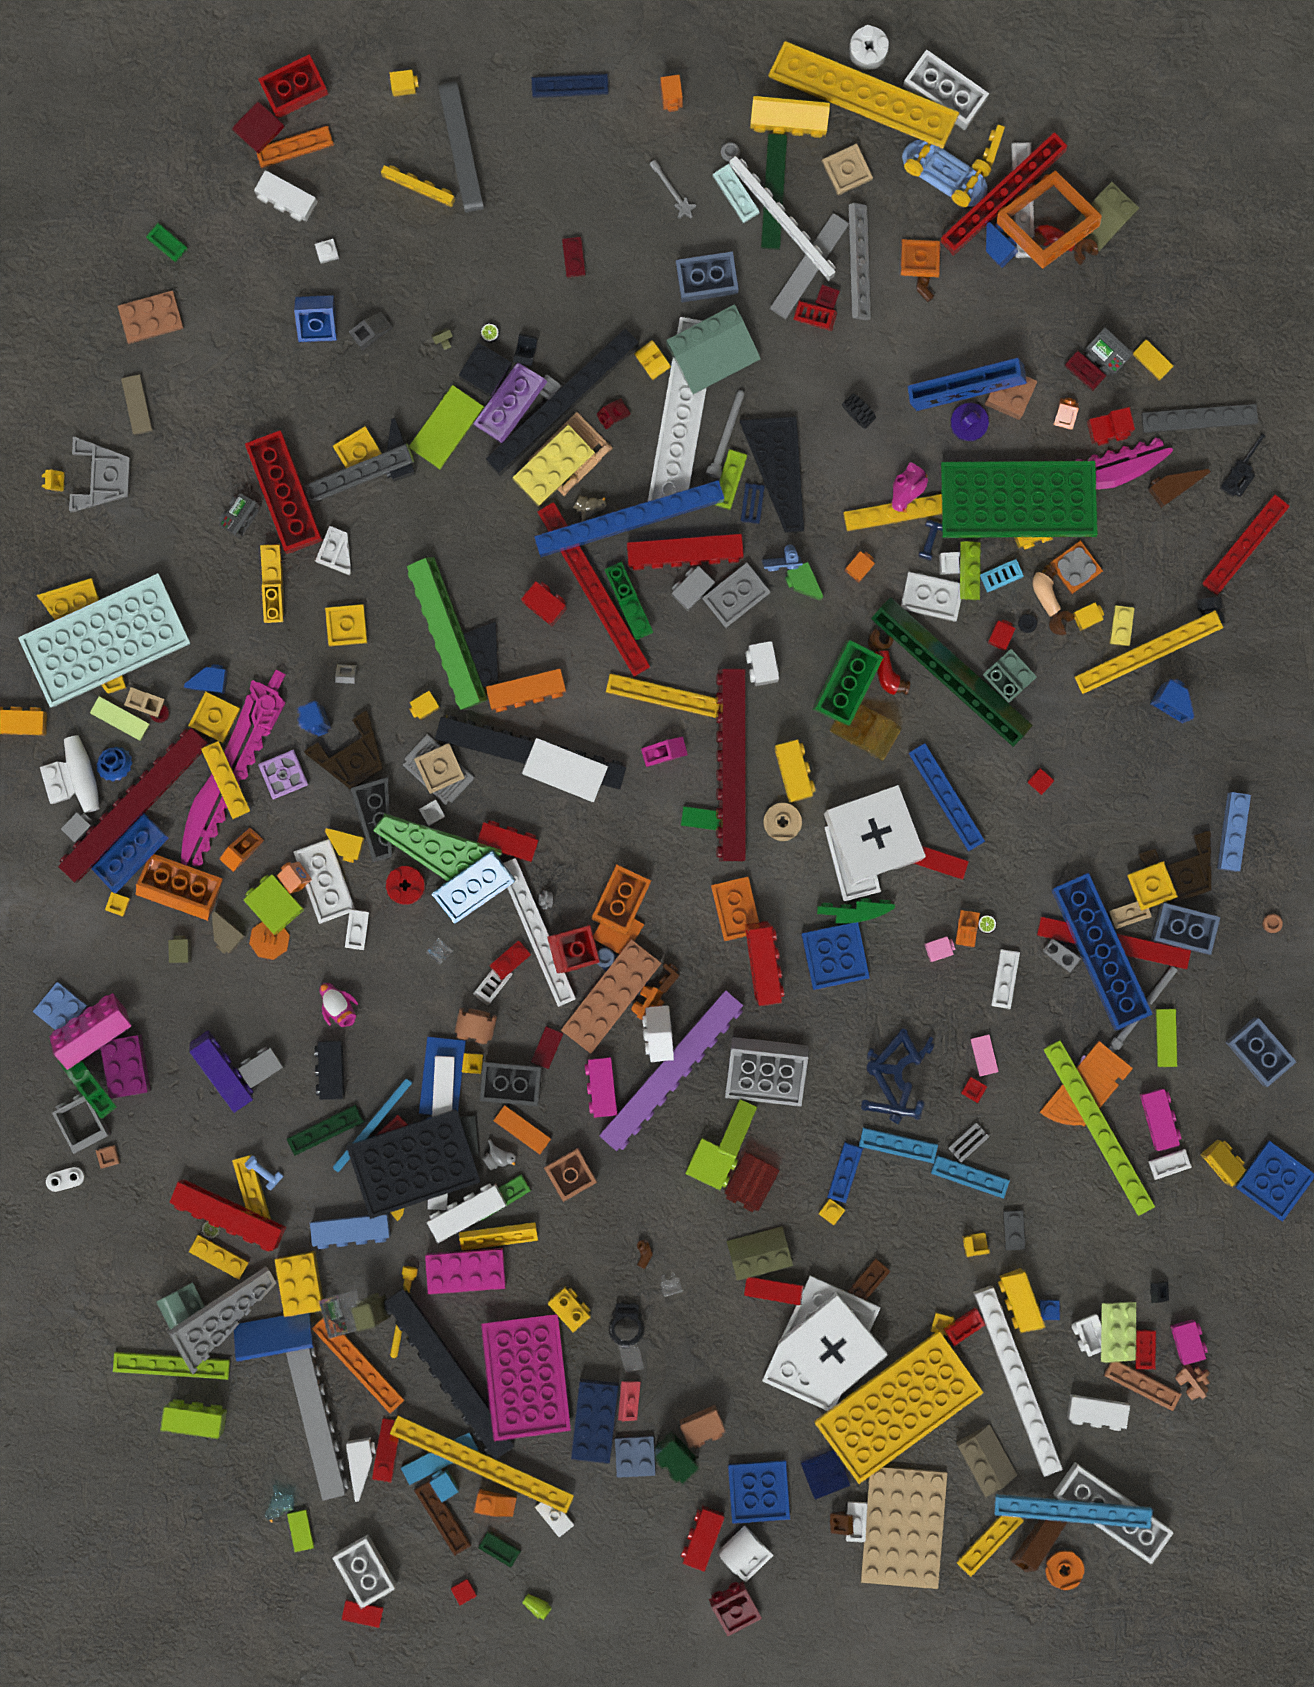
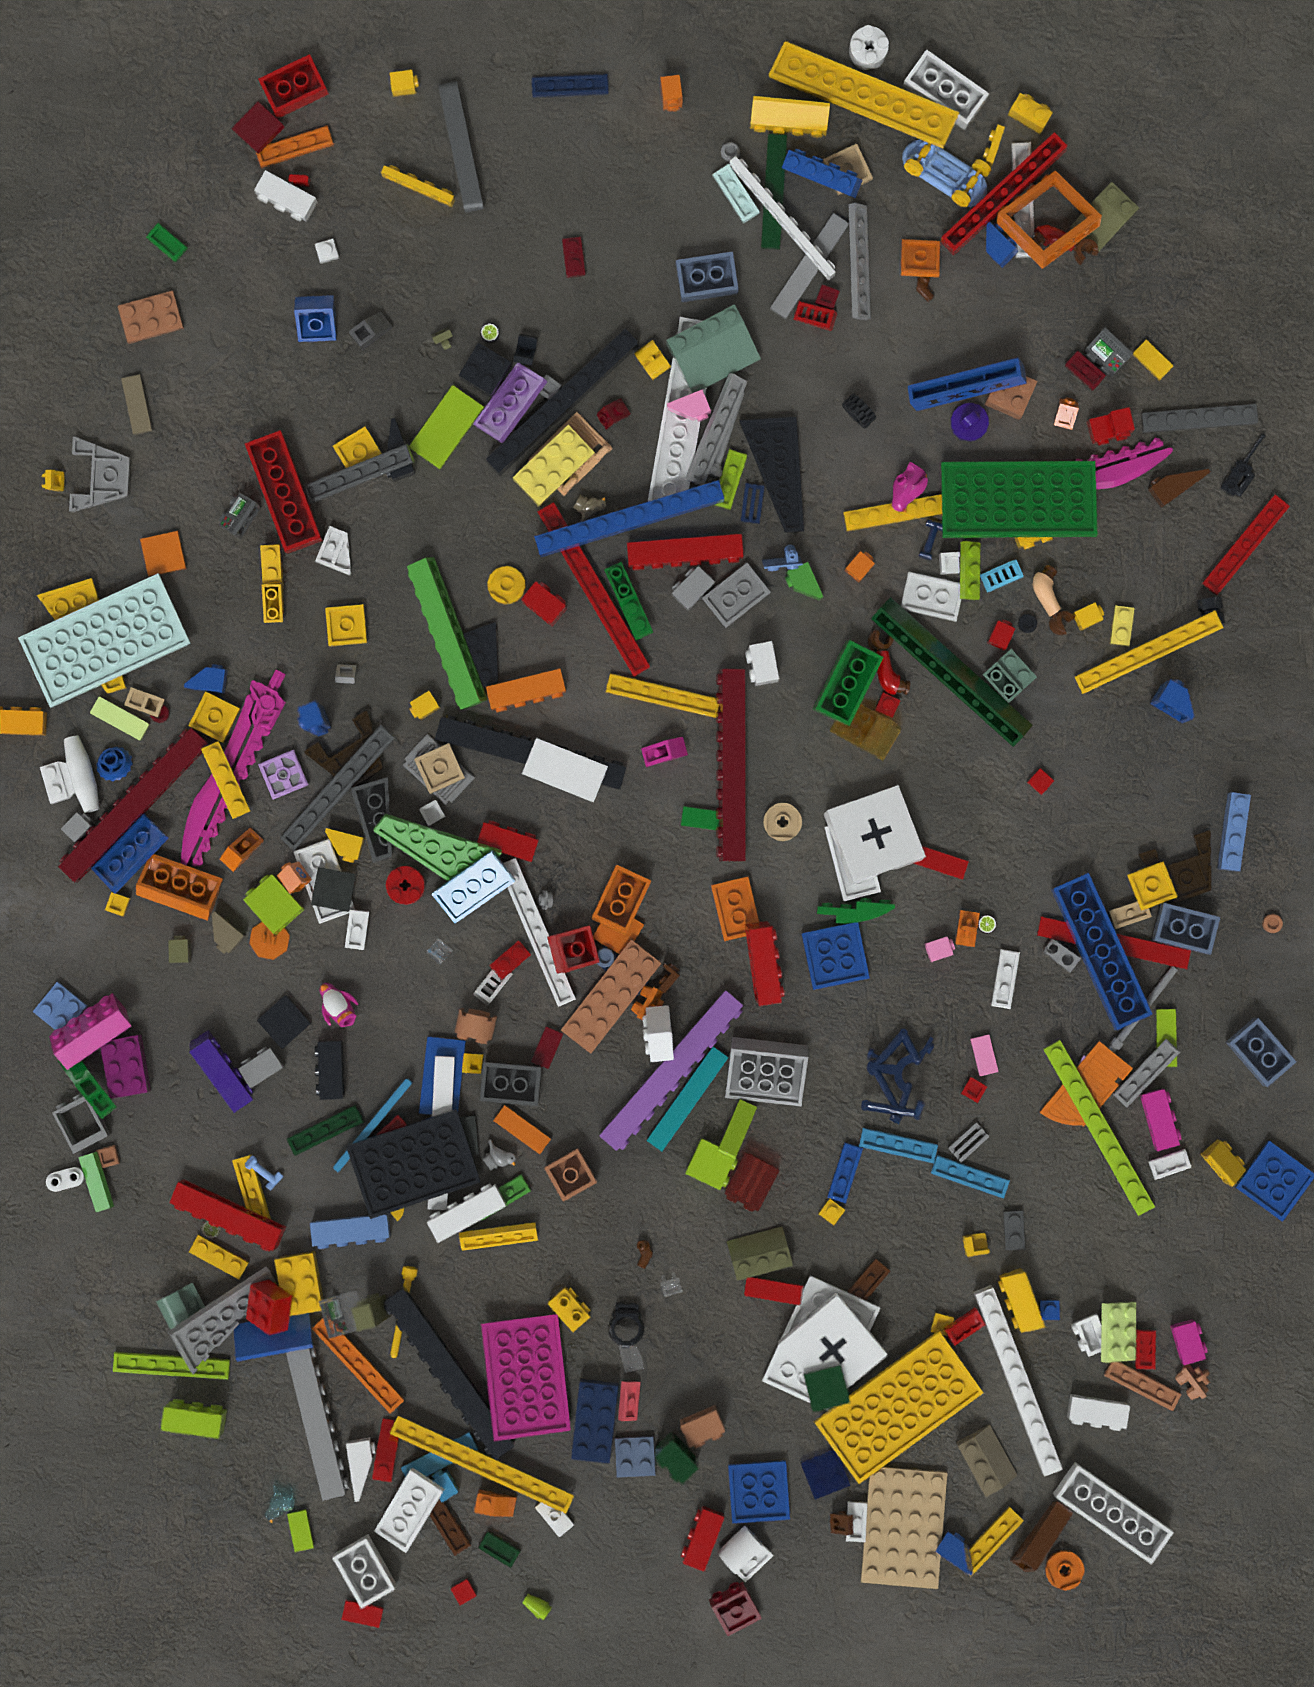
(96, 1181): none -> bright green tile
(163, 553): none -> orange tile
(269, 1307): none -> red brick
(284, 1022): none -> black tile
(299, 180): none -> red tile
(333, 889): none -> pearl dark grey tile
(338, 787): none -> dark grey tile
(409, 1510): none -> white plate
(465, 1270): dark pink brick -> none
(506, 585): none -> yellow tile
(601, 1087): dark pink brick -> none
(683, 206): light grey piece -> none
(687, 1099): none -> teal tile
(691, 406): none -> bright pink slope
(716, 429): none -> light grey plate
(794, 771): yellow brick -> none
(821, 173): none -> blue brick
(826, 1388): none -> dark green tile
(887, 705): none -> red plate
(946, 797): blue plate -> none
(956, 1552): none -> blue slope
(1030, 112): none -> yellow brick
(1073, 1511): dark azure tile -> none
(1076, 567): light grey piece -> none
(1146, 1073): none -> light grey tile
(1159, 1292): black plate -> none

